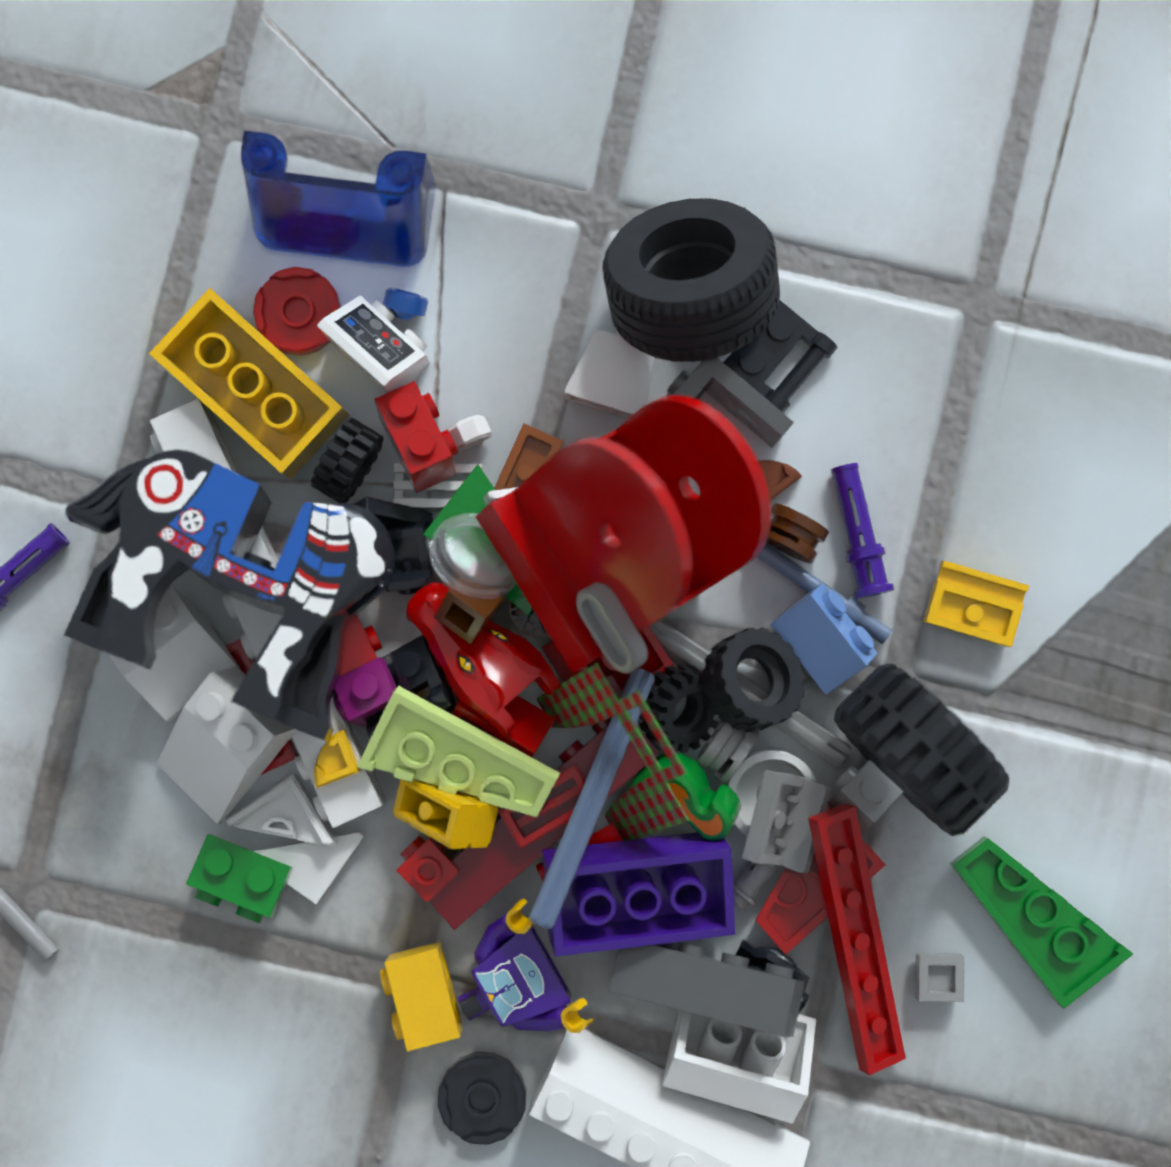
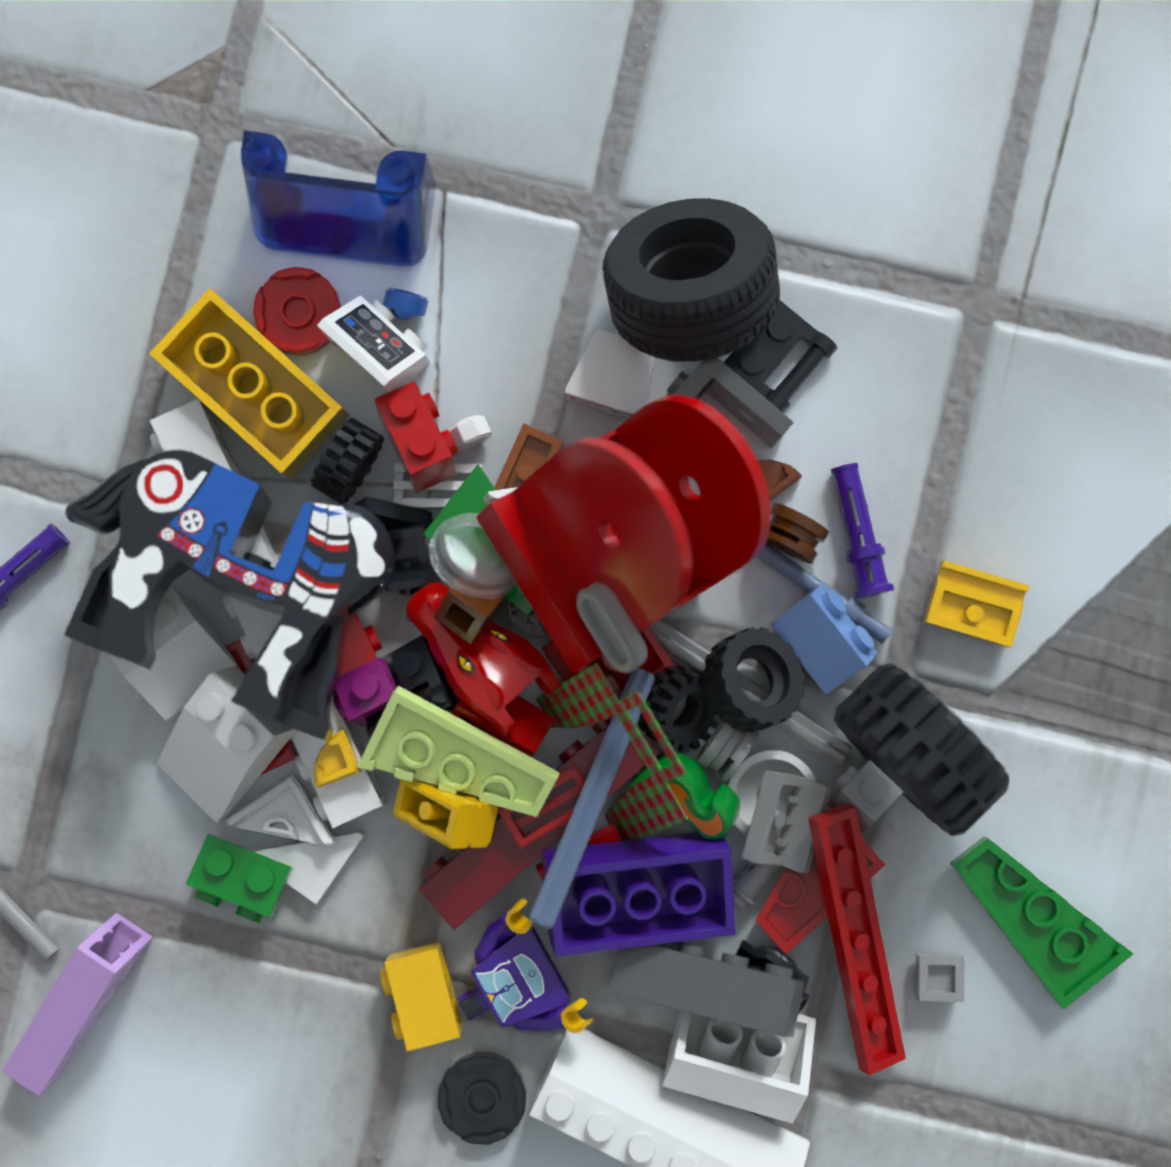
(76, 1003): none -> lavender slope
(427, 867): red bracket -> none

